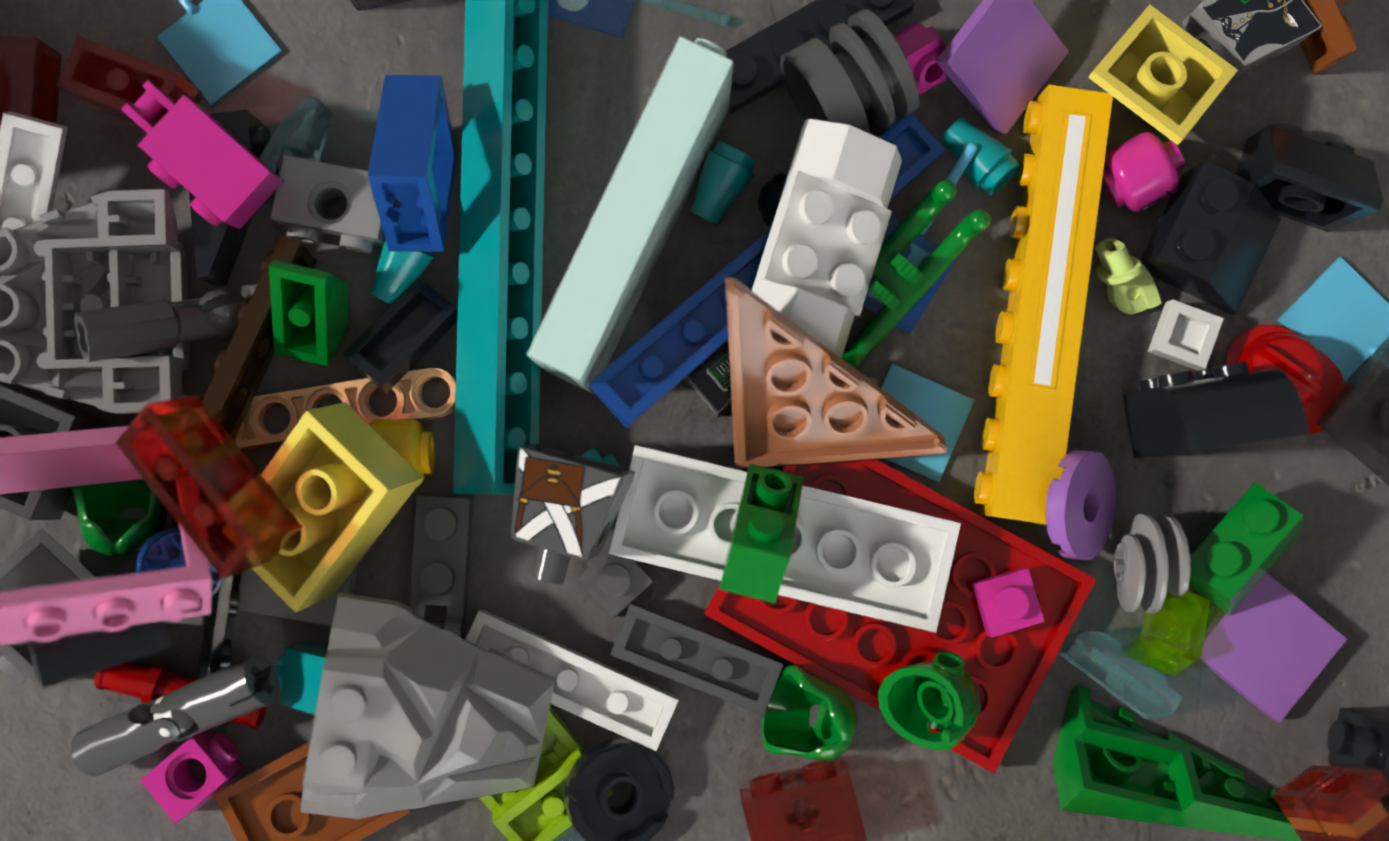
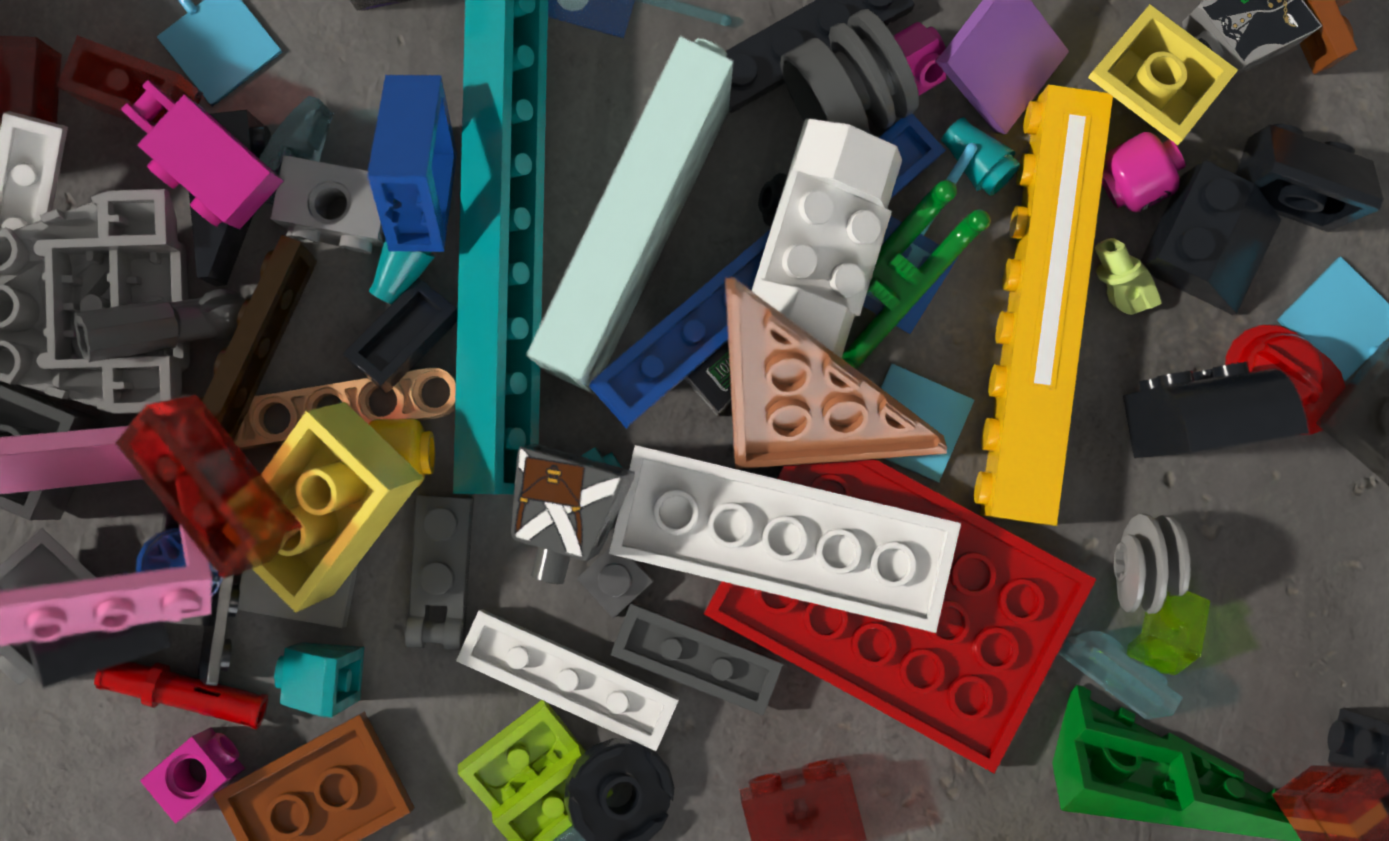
(100, 511): green hair -> none
(176, 716): dark grey piece -> none
(308, 312): green slope -> none
(417, 716): light grey wedge -> none
(721, 181): teal cone -> none
(762, 534): green slope -> none
(788, 715): green hair -> none
(931, 697): green helmet -> none
(1007, 602): dark pink plate -> none
(1081, 505): medium lavender tile -> none
(1185, 335): white plate -> none
(1243, 547): green brick -> none
(1270, 647): medium lavender tile -> none

